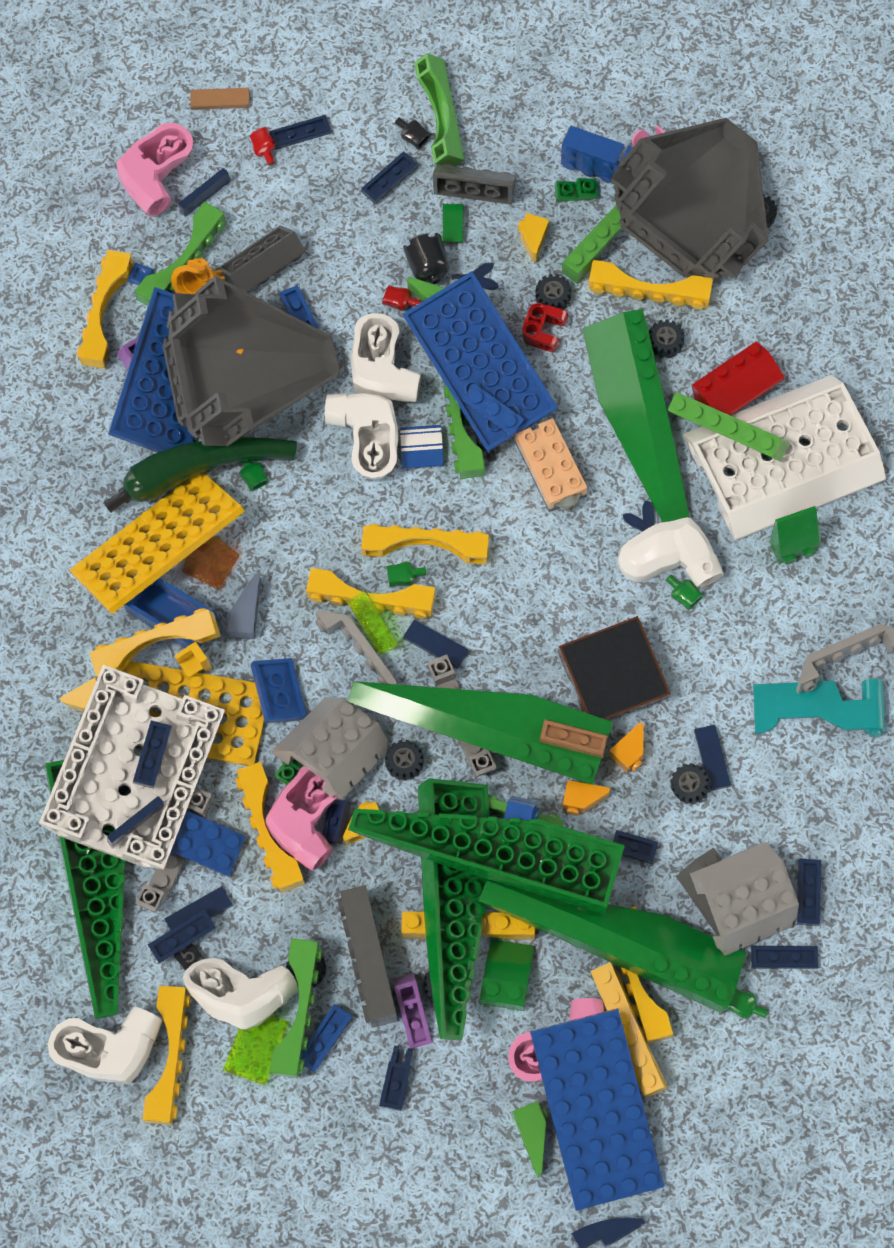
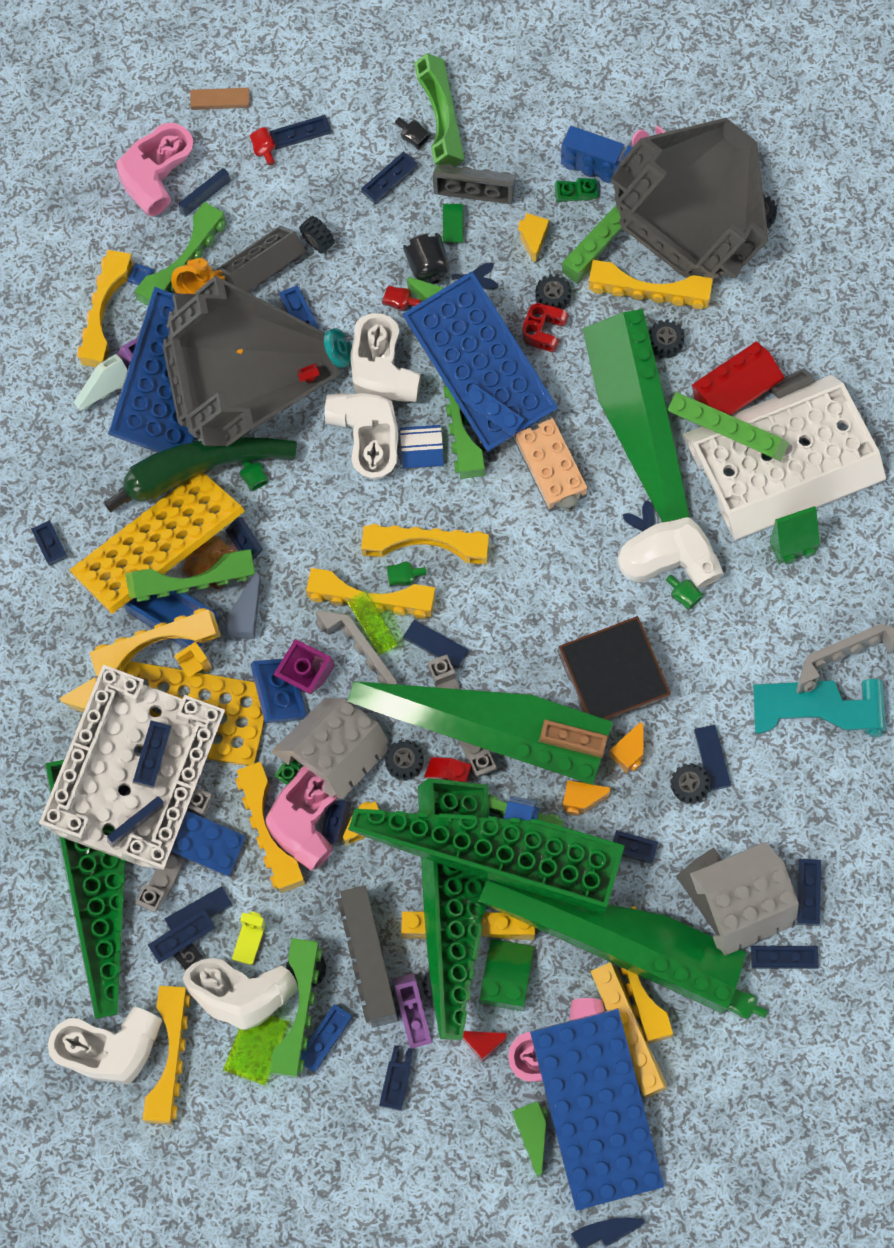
(49, 543): none -> dark blue plate
(105, 379): none -> light aqua slope
(229, 566): none -> bright green arch
(243, 537): none -> dark blue plate
(249, 938): none -> neon yellow bracket
(304, 667): none -> magenta slope
(309, 373): none -> red plate
(317, 234): none -> black wheel
(337, 347): none -> teal tile
(448, 769): none -> red slope
(483, 1043): none -> red slope
(792, 383): none -> dark grey tile

